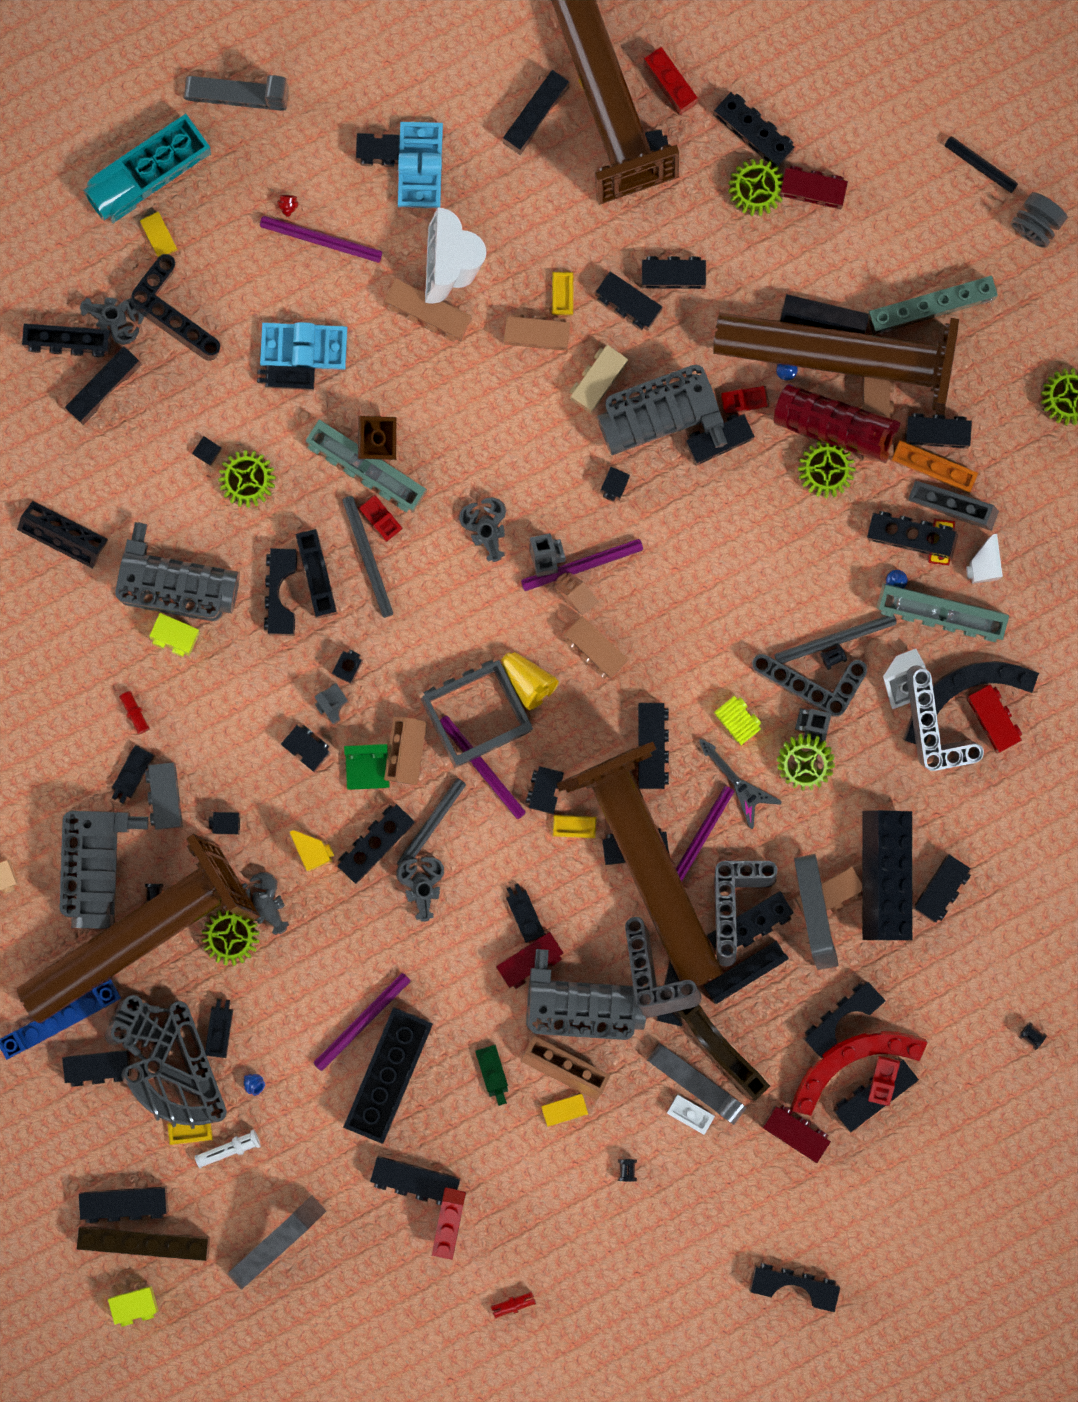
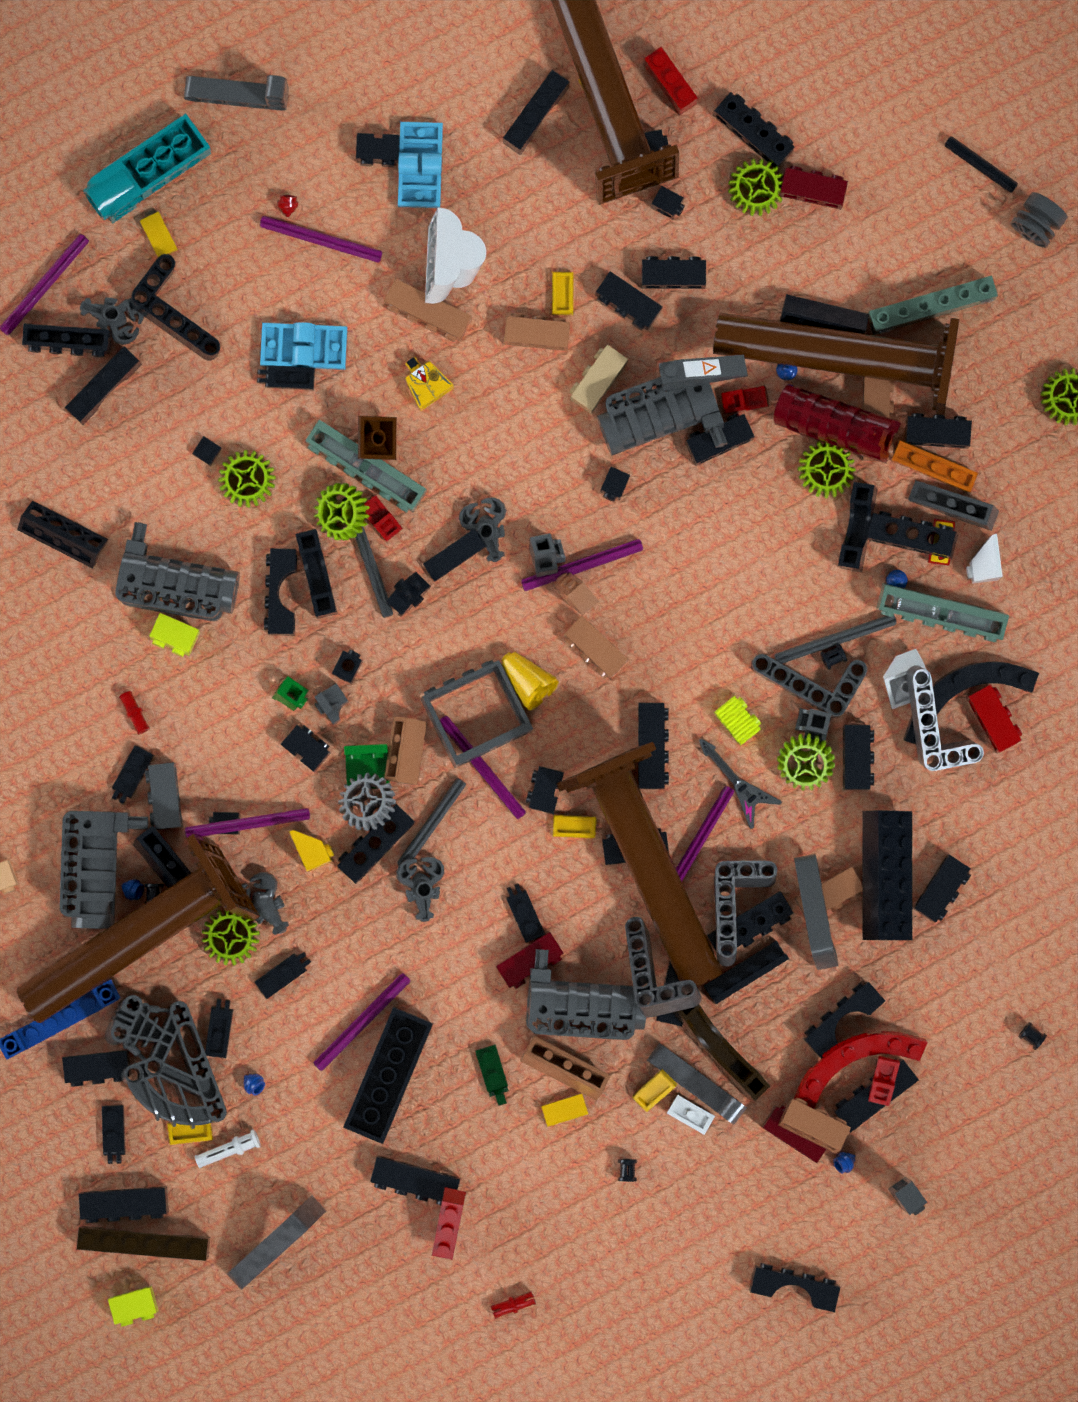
(44, 284): none -> magenta axle
(113, 1132): none -> black hinge
(133, 889): none -> blue plate
(161, 857): none -> black brick
(248, 823): none -> magenta axle
(282, 975): none -> black hinge
(290, 686): none -> green brick
(352, 511): none -> lime gear
(366, 784): none -> light grey gear
(408, 593): none -> black hinge
(426, 383): none -> yellow torso
(455, 555): none -> black tile
(654, 1090): none -> yellow tile
(668, 203): none -> black brick
(700, 371): none -> dark grey slope
(814, 1125): none -> nougat brick
(844, 1162): none -> blue plate
(856, 540): none -> black arch
(857, 757): none -> black brick
(908, 1196): none -> dark grey brick

